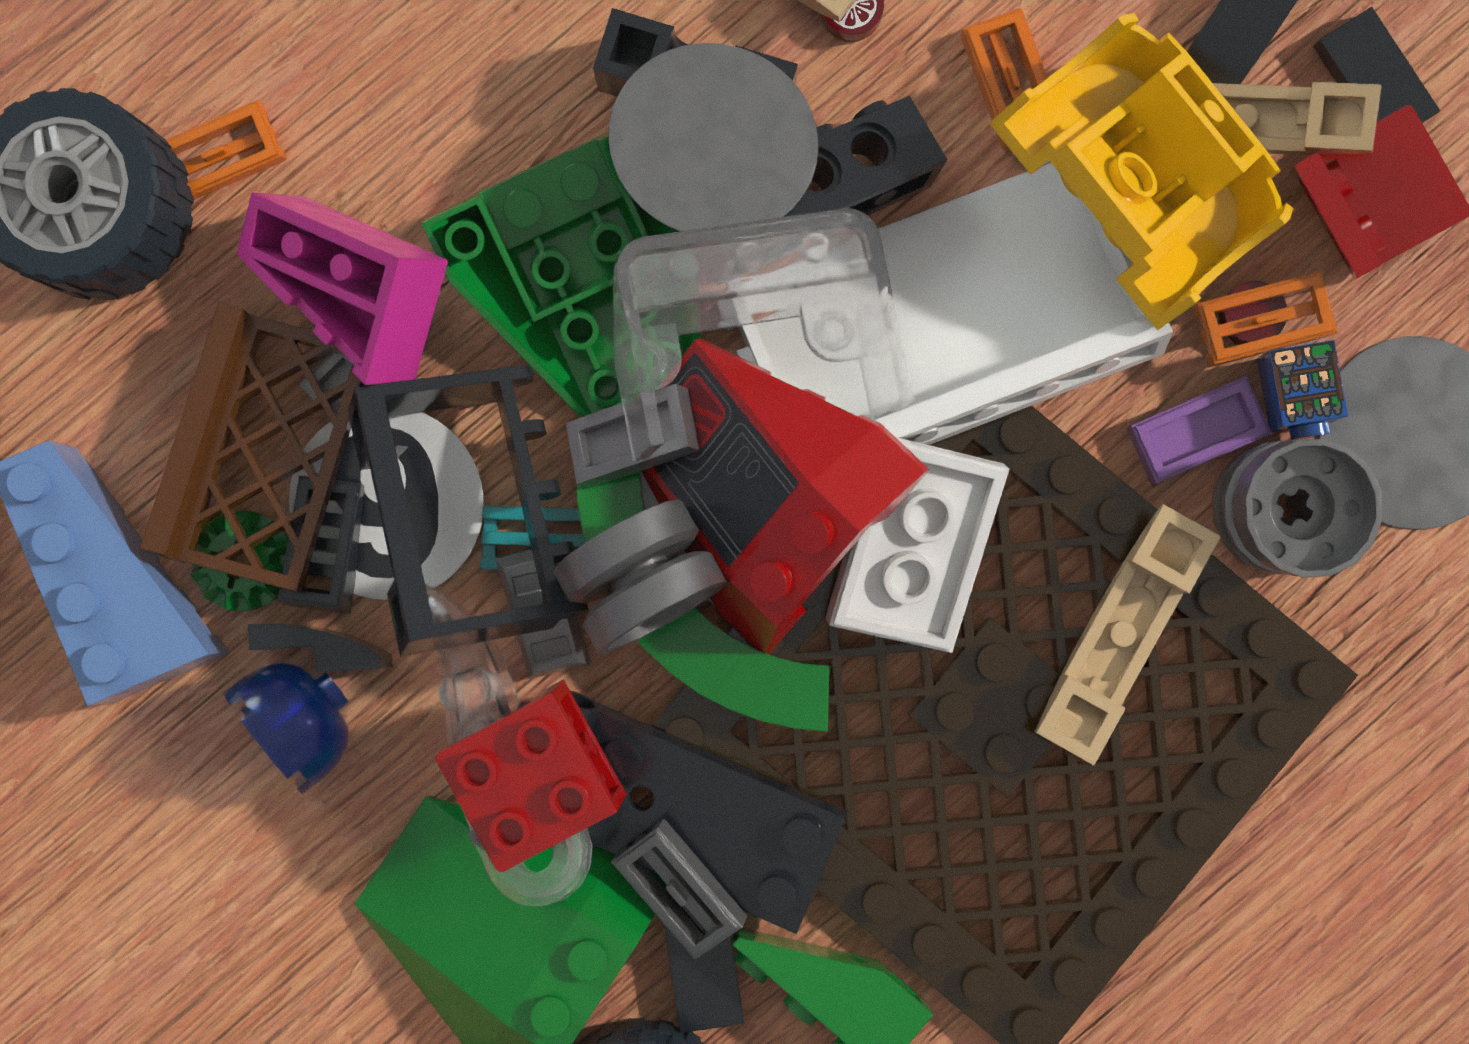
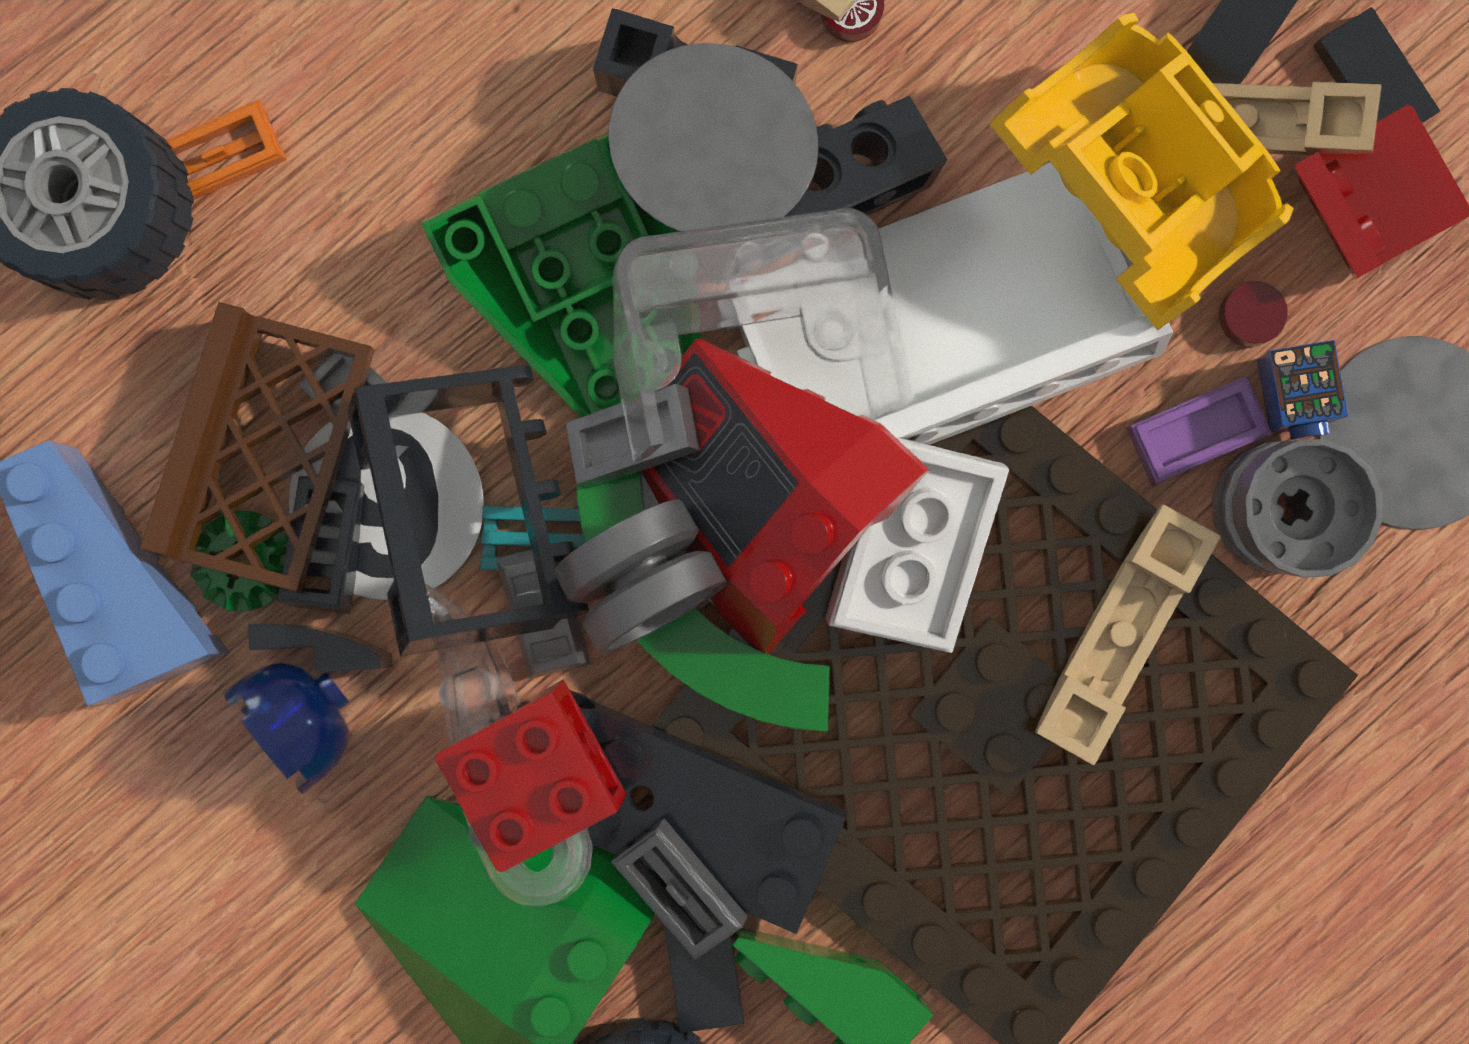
(349, 279): dark pink wedge -> none
(981, 66): orange tile -> none
(1213, 333): orange tile -> none

